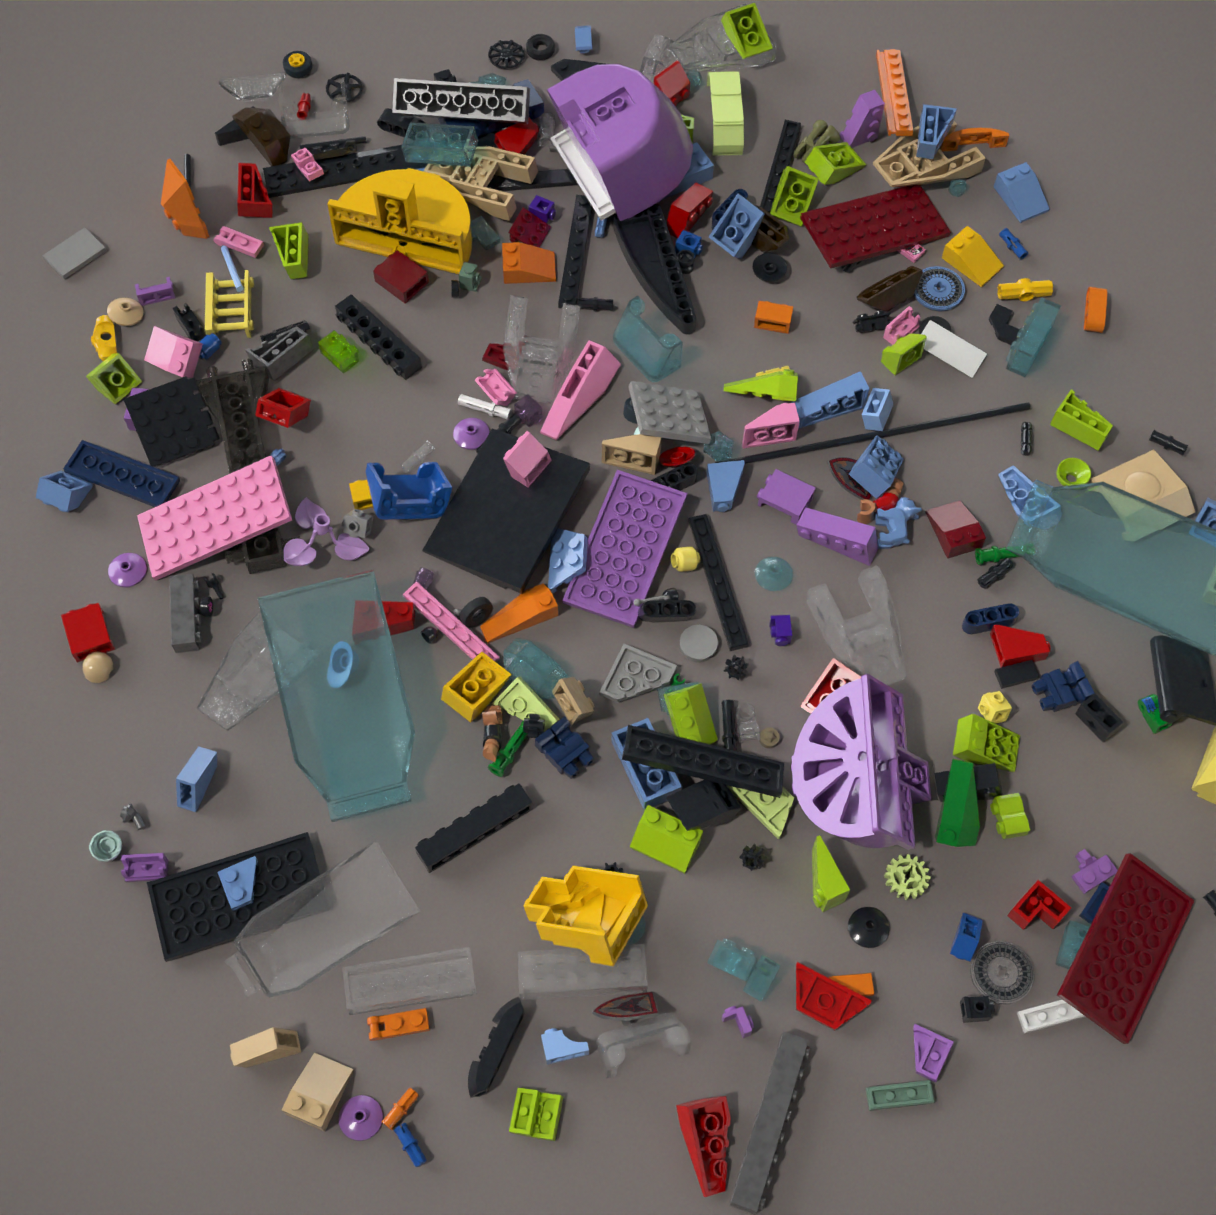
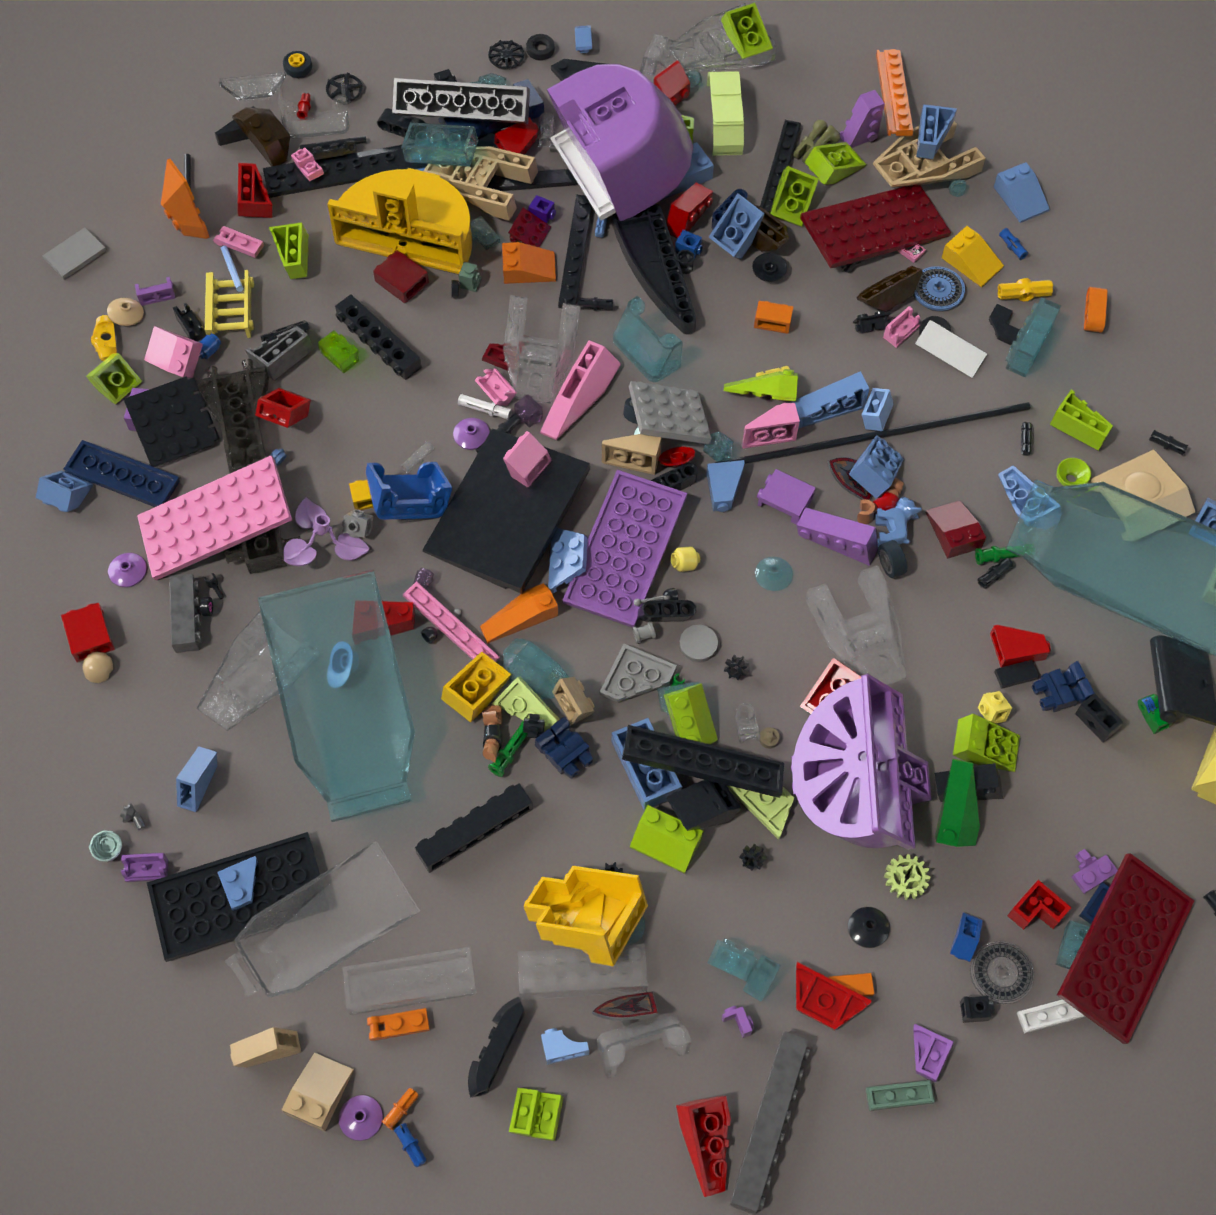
(470, 617): black tyre -> none
(644, 632): none -> light grey bush
(718, 582): black tile -> none
(729, 737): black pin -> none
(781, 629): dark purple brick -> none
(828, 883): lime slope -> none
(892, 559): none -> black wheel
(903, 352): lime slope -> none
(994, 137): orange slope -> none
(997, 613): dark blue beam -> none
(1010, 816): lime brick -> none

